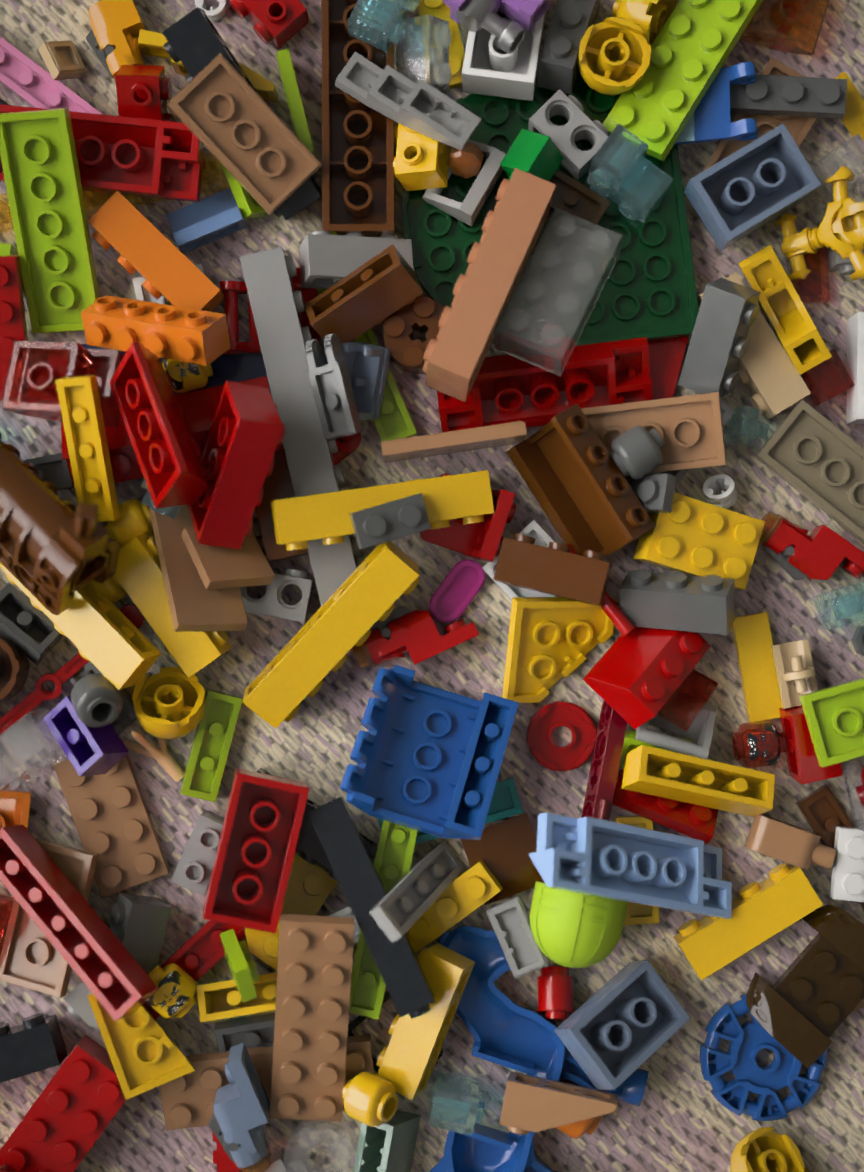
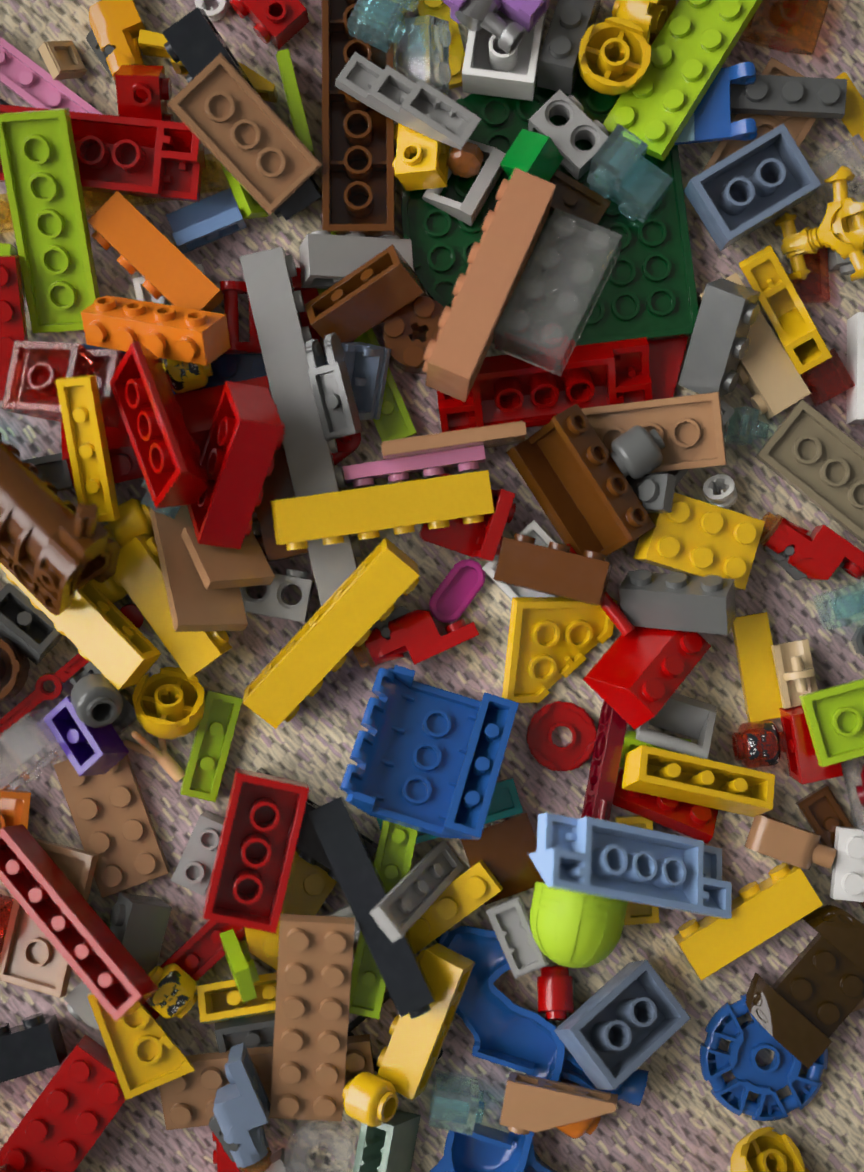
(390, 521): dark grey plate -> none
(399, 468): none -> bright pink plate
(688, 700): clear red tile -> none

